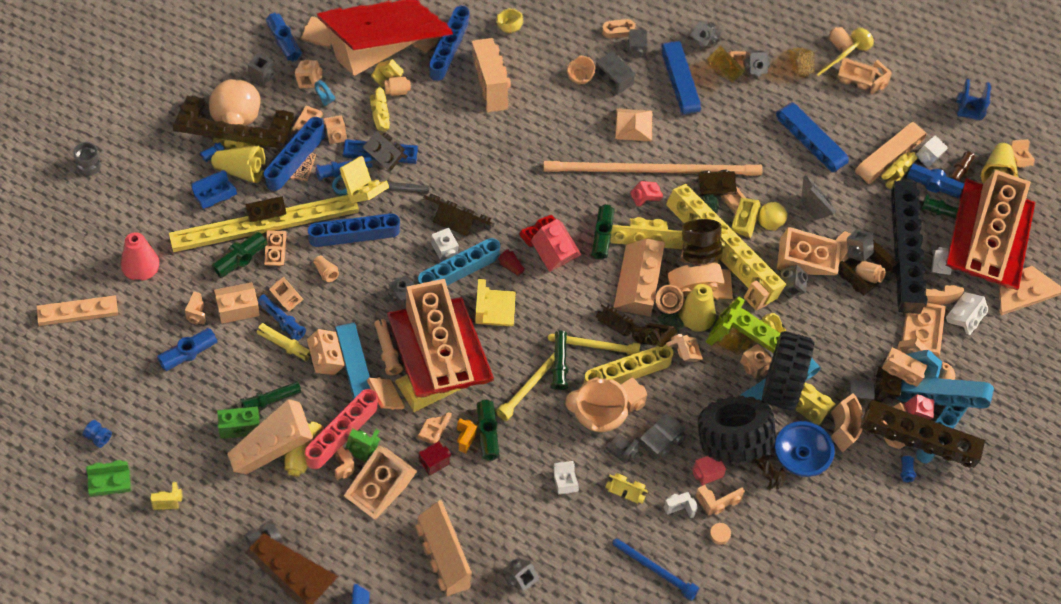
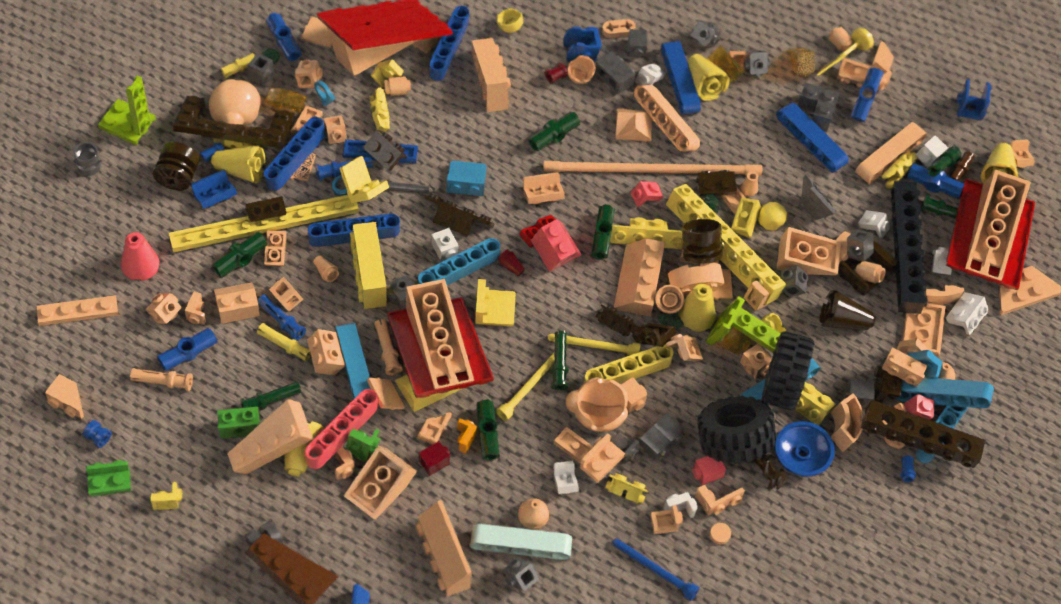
(65, 395): none -> light nougat slope
(129, 119): none -> lime bracket
(163, 308): none -> light nougat brick
(170, 379): none -> light nougat pin
(176, 166): none -> dark brown wheel
(237, 66): none -> light yellow pin
(272, 54): none -> clear green plate
(281, 97): none -> clear yellow slope
(368, 265): none -> light yellow brick
(466, 178): none -> dark azure bracket
(521, 541): none -> light aqua beam
(533, 514): none -> light nougat helmet
(543, 188): none -> light nougat bracket
(554, 131): none -> dark green piece
(556, 73): none -> dark red bush
(572, 444): none -> light nougat hinge
(582, 42): none -> blue piece
(601, 458): none -> light nougat bracket
(649, 75): none -> white bracket
(666, 118): none -> light nougat beam
(666, 521): none -> light nougat bracket
(707, 77): none -> light yellow cone
(750, 185): none -> light nougat cone
(820, 102): none -> flat silver brick
(845, 313): none -> dark brown cone
(864, 104): none -> blue piece
(875, 221): none -> white bracket
(884, 56): none -> light nougat tile
(946, 159): none -> dark green pin

